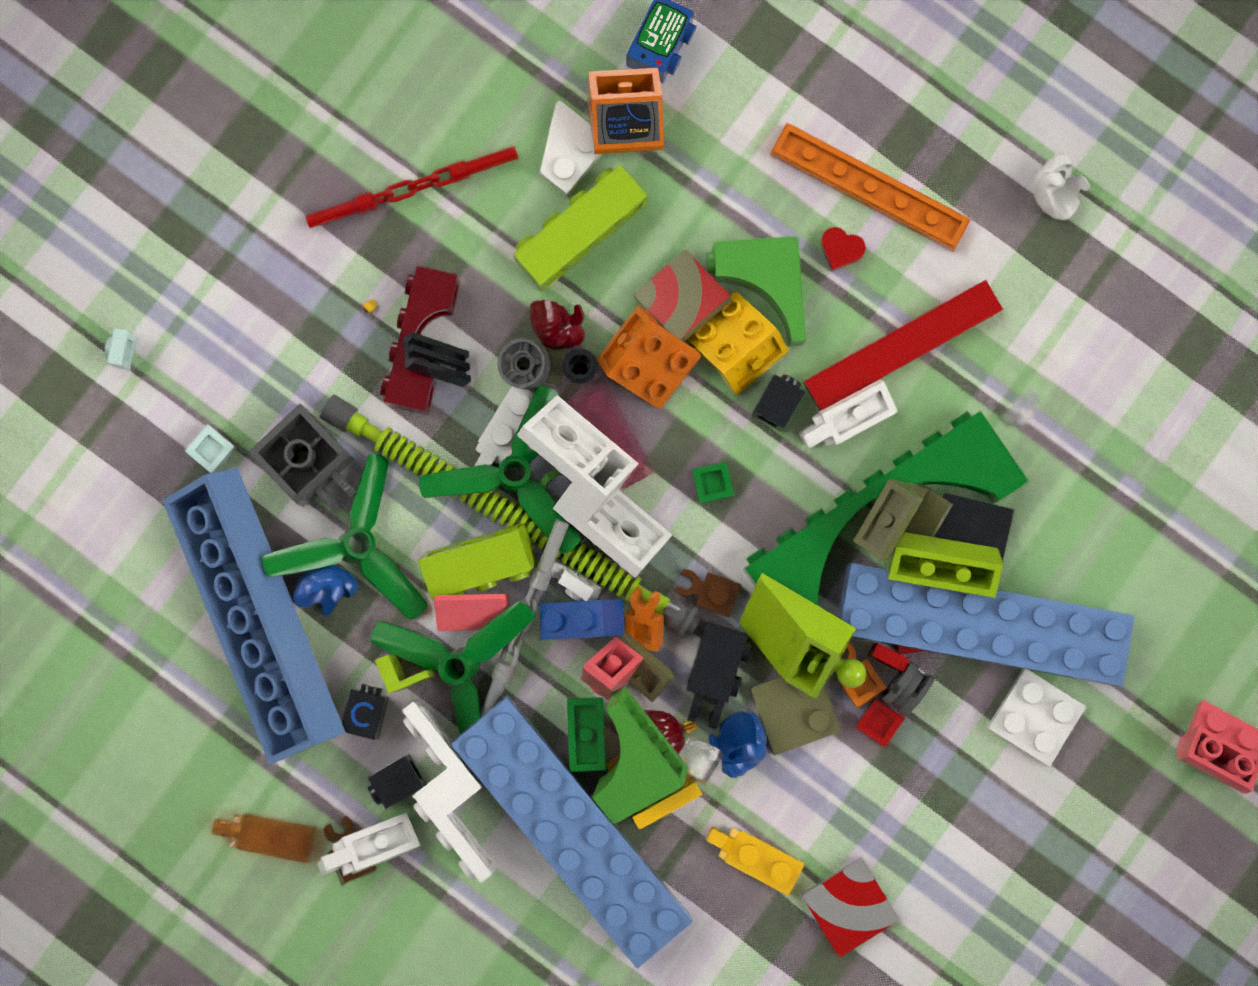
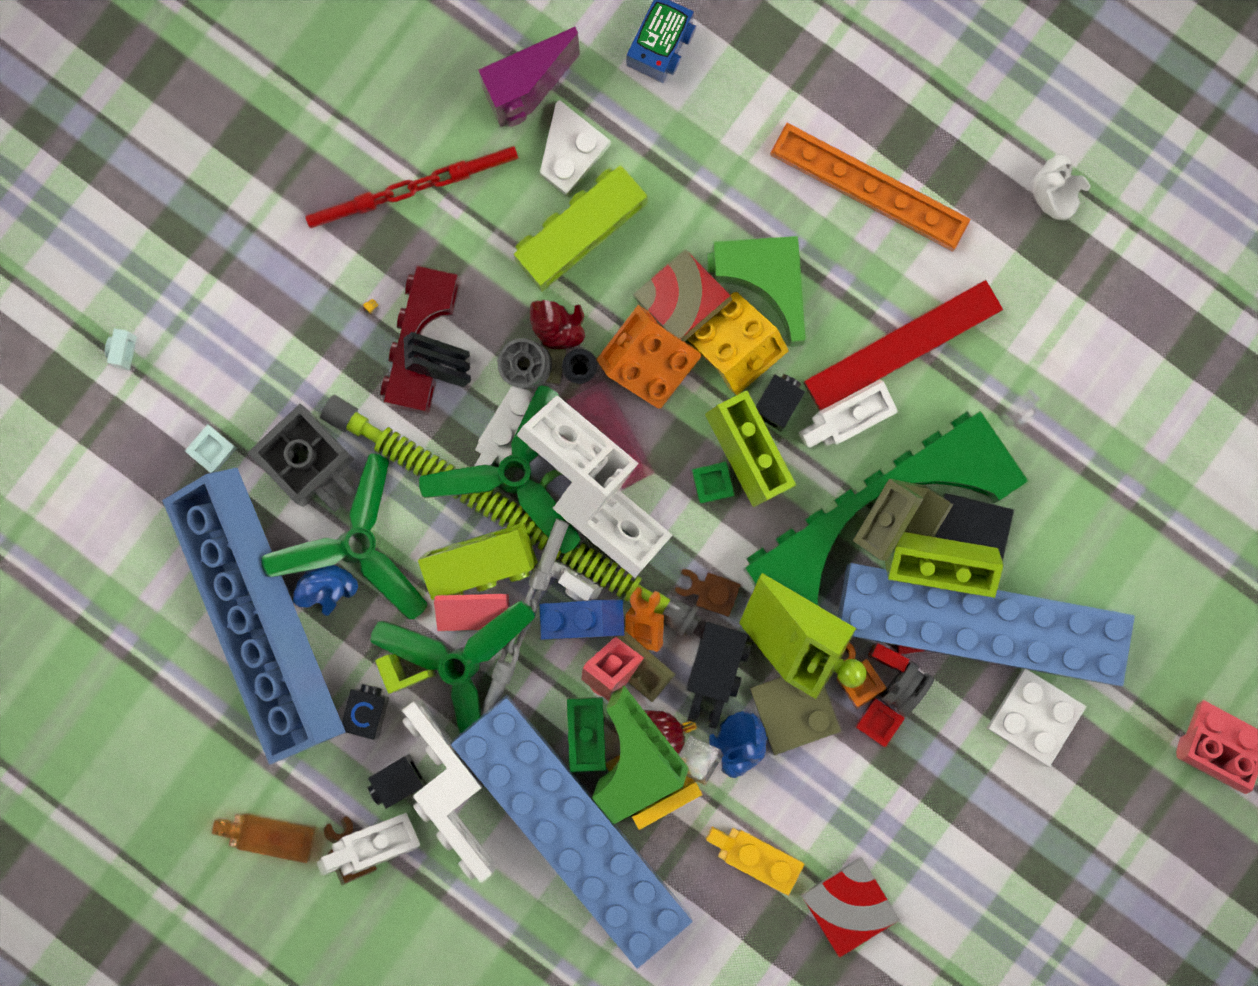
(524, 78): none -> magenta slope
(625, 110): slope -> none
(750, 448): none -> lime brick
(841, 248): red tile -> none

